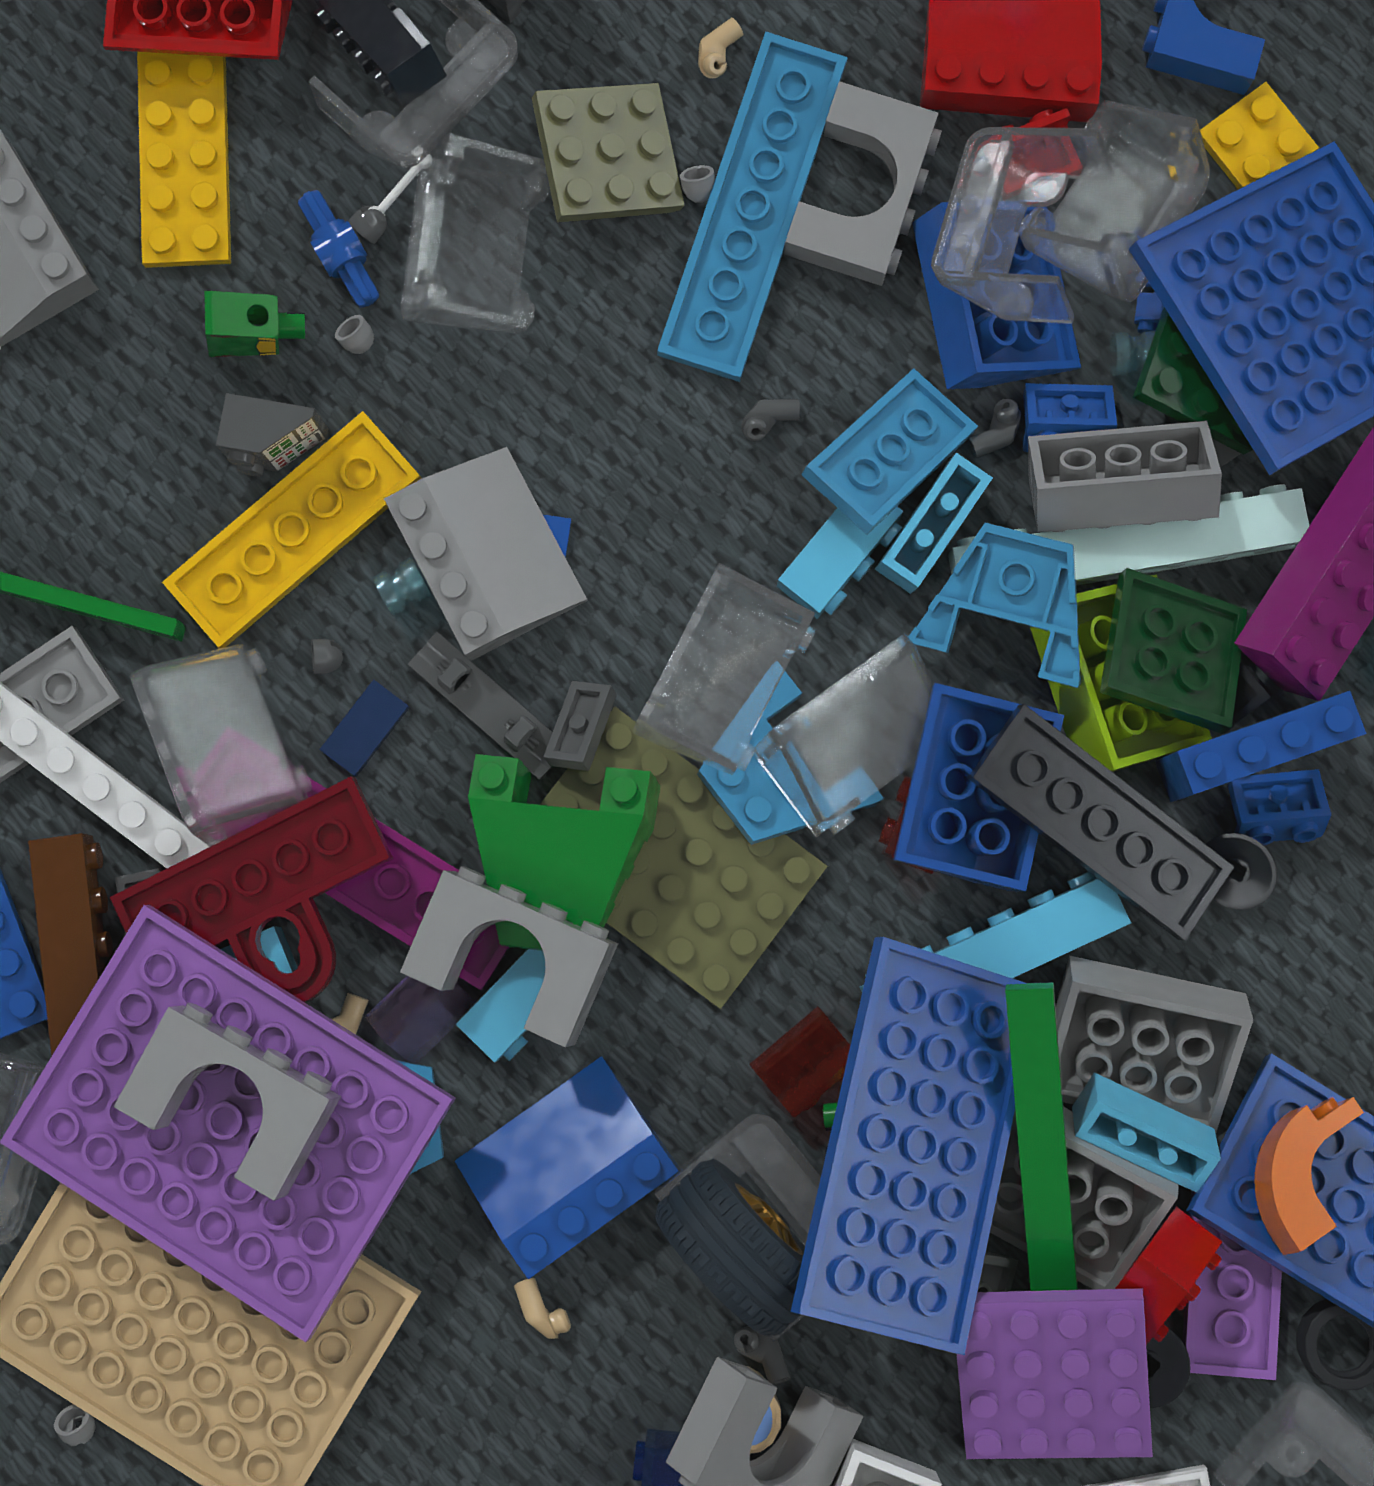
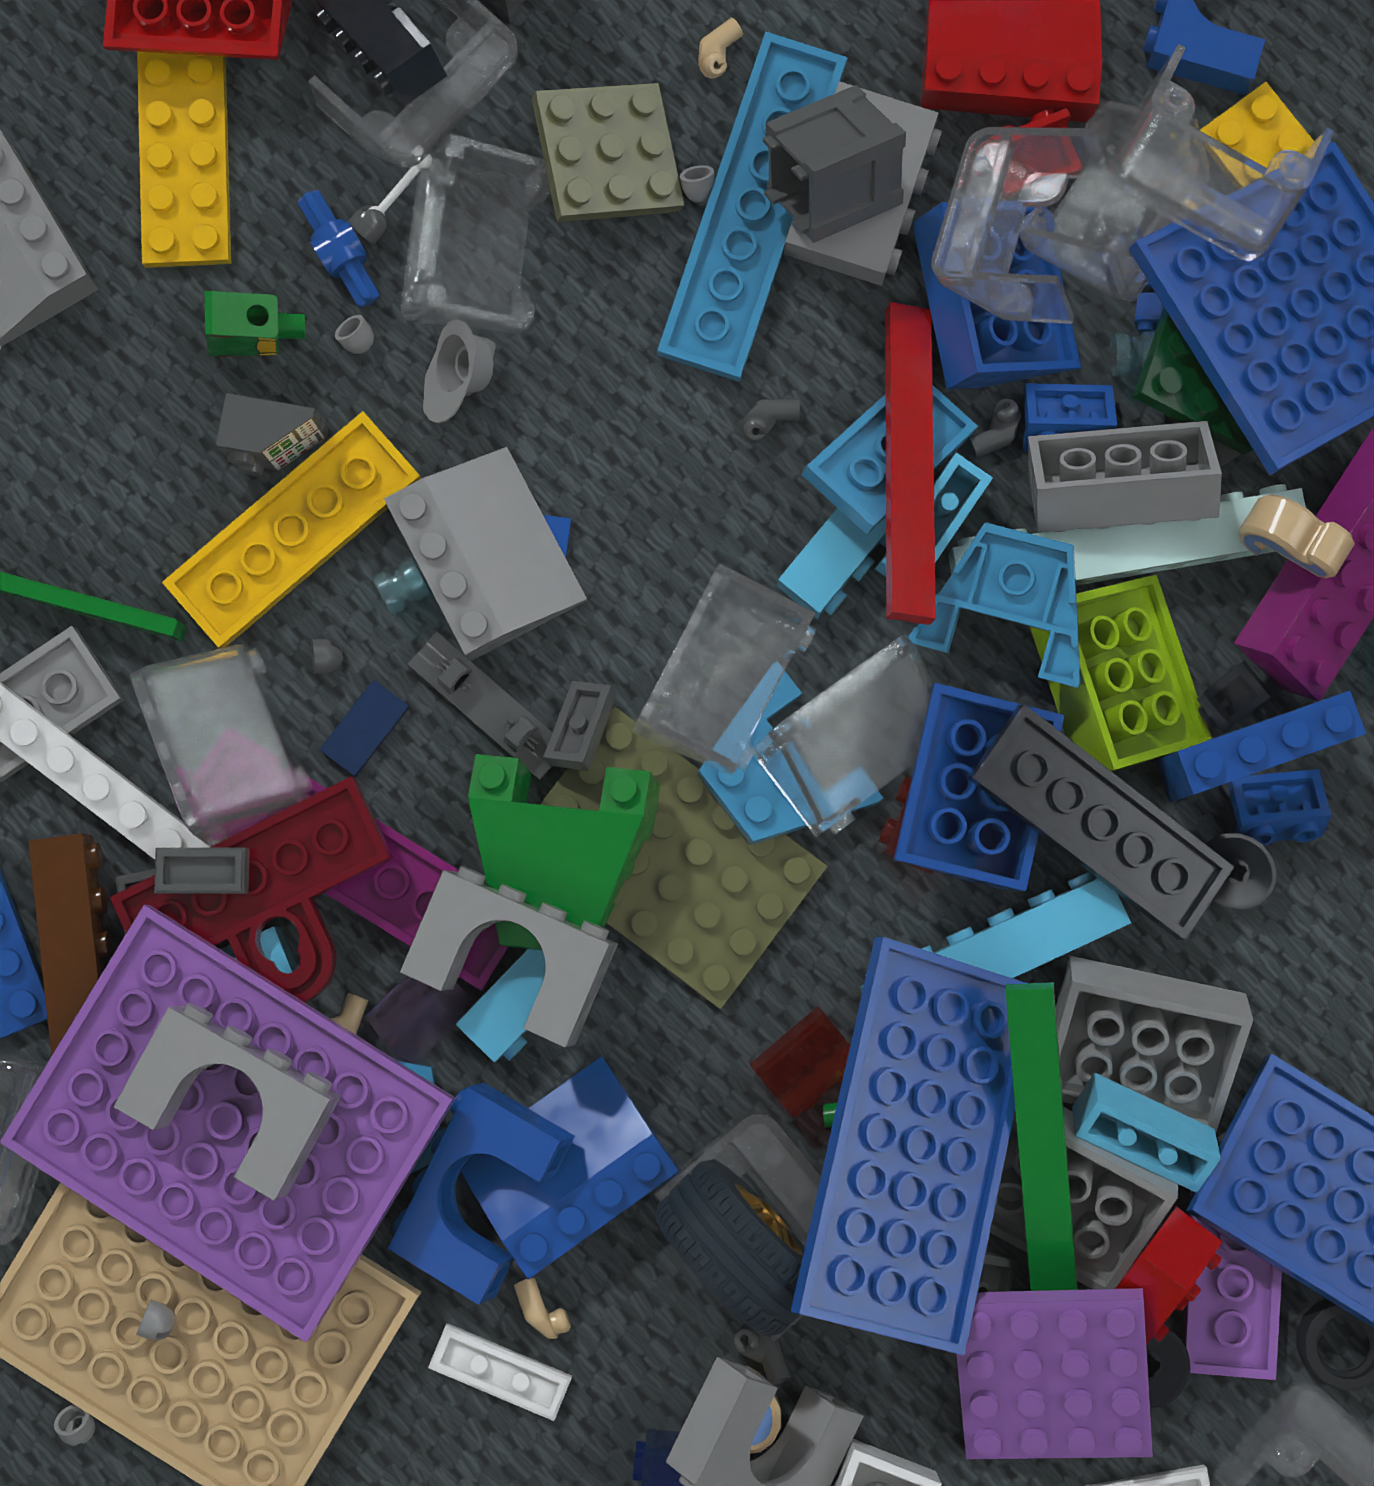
(156, 1322): none -> light grey hinge
(201, 871): none -> dark grey tile
(432, 1229): none -> blue arch
(458, 369): none -> light grey piece
(500, 1372): none -> white tile
(834, 163): none -> dark grey container
(909, 465): none -> red tile
(1173, 651): dark green plate -> none
(1203, 180): none -> clear windscreen
(1284, 1173): orange arch -> none
(1296, 535): none -> tan animal

